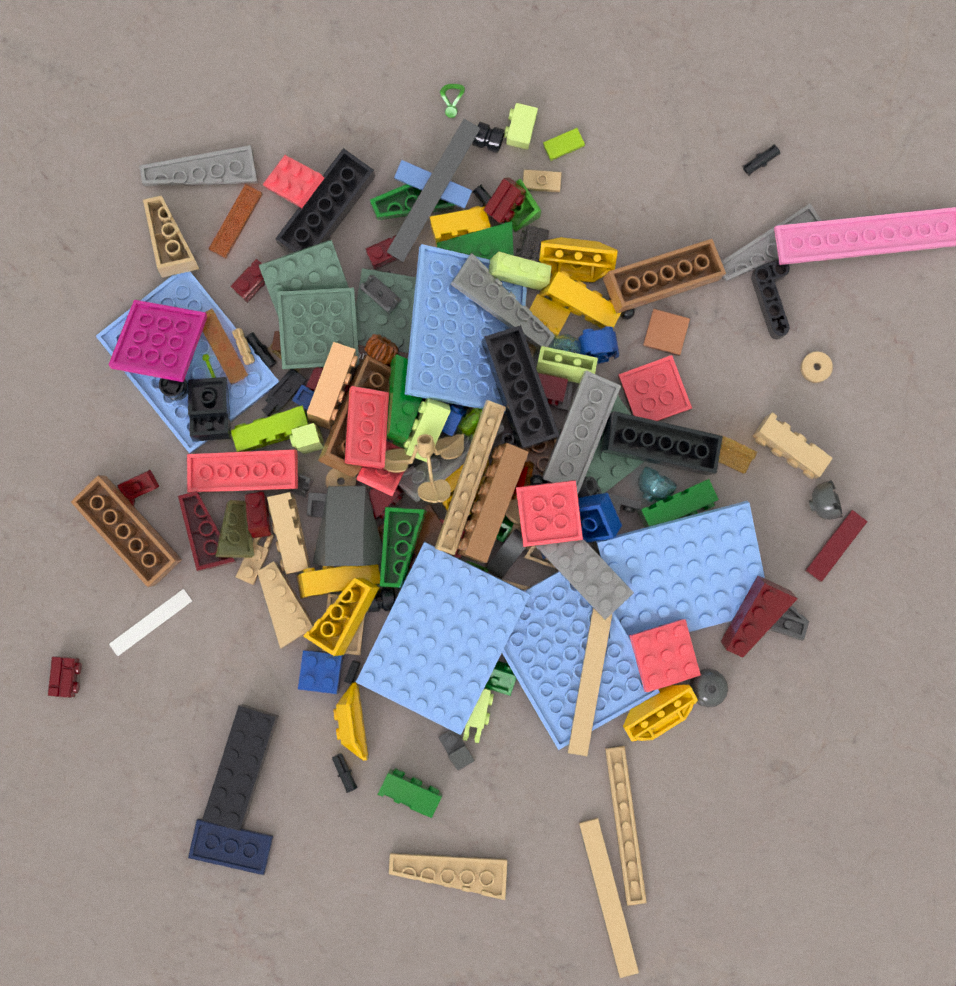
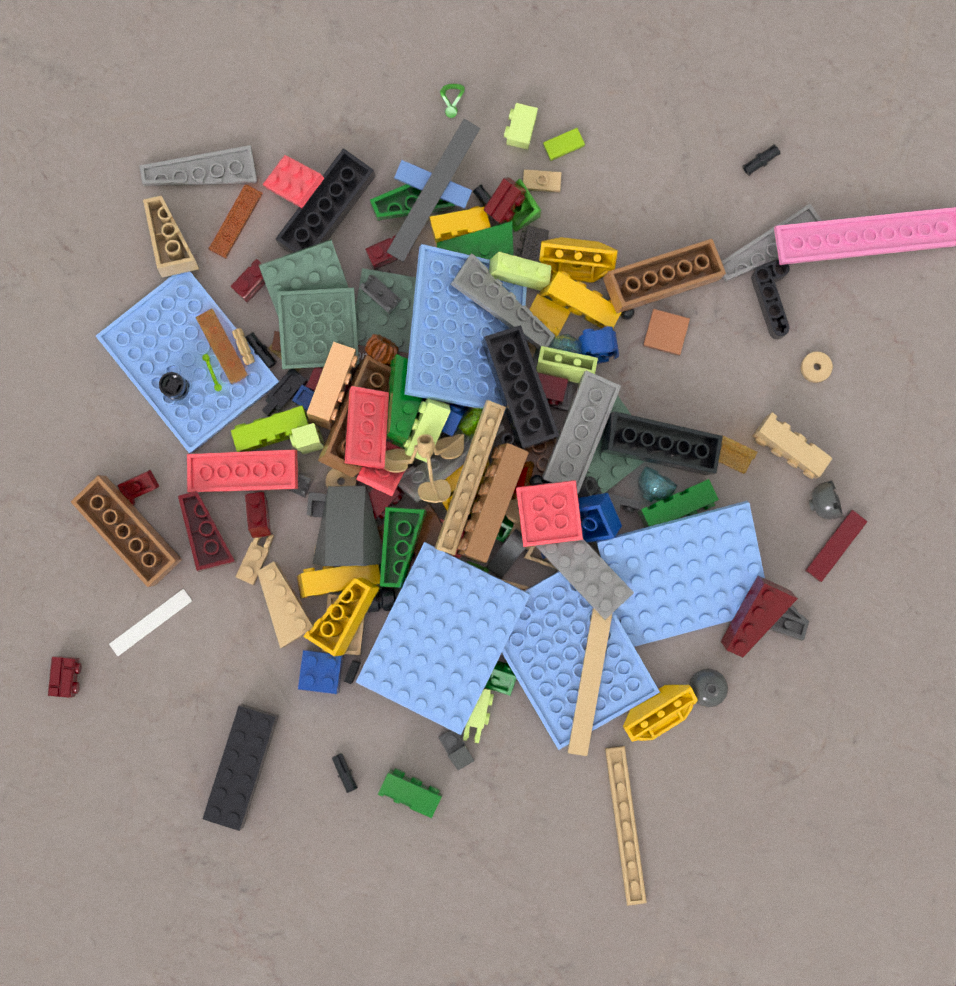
(158, 340): dark pink plate -> none
(209, 409): black slope -> none
(230, 848): dark blue tile -> none
(235, 537): olive wing -> none
(289, 533): tan wedge -> none
(351, 723): yellow wedge -> none
(468, 874): tan wing -> none
(489, 137): black wheel -> none
(608, 898): tan tile -> none
(655, 390): coral plate -> none
(664, 655): coral plate -> none

